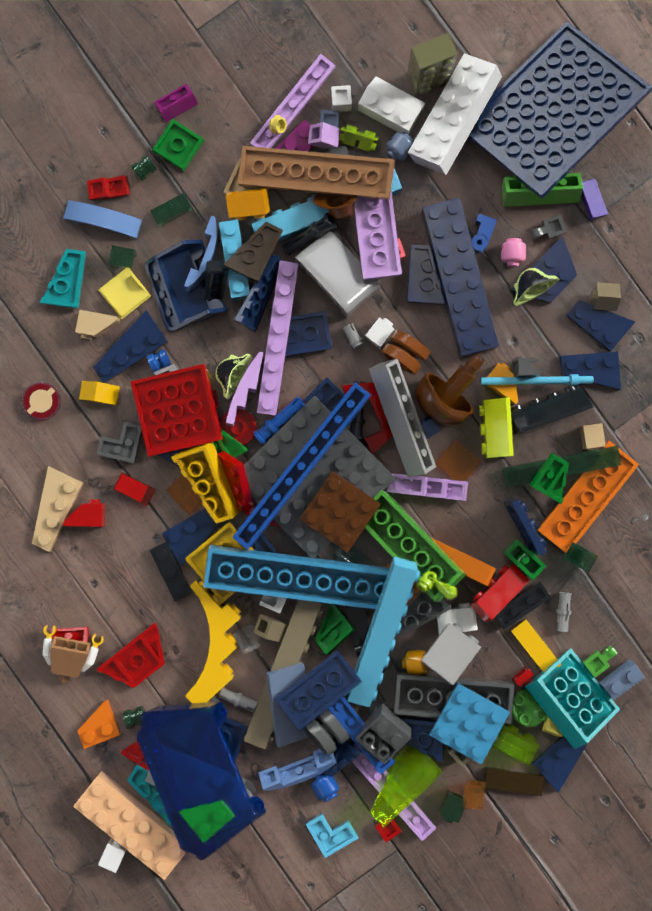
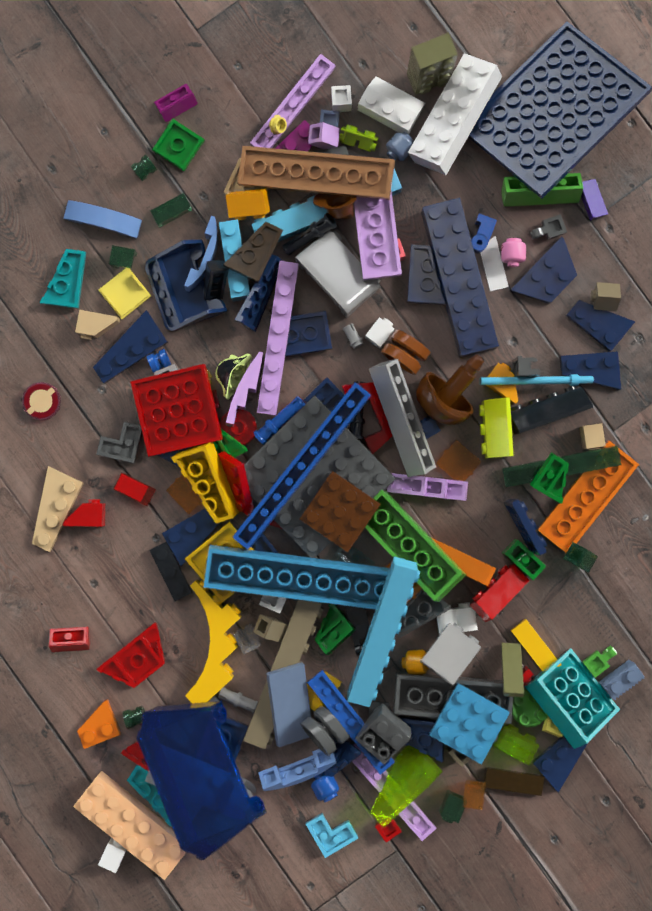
(68, 656): medium nougat torso -> none
(99, 392): yellow slope -> none
(108, 188): red slope -> none
(207, 818): green wing -> none
(318, 690): dark blue plate -> none
(425, 584): lime piece -> none
(494, 266): none -> white sticker
(512, 670): none -> olive tile
(522, 605): black plate -> none
(532, 284): hat -> none
(563, 611): light grey pin -> none

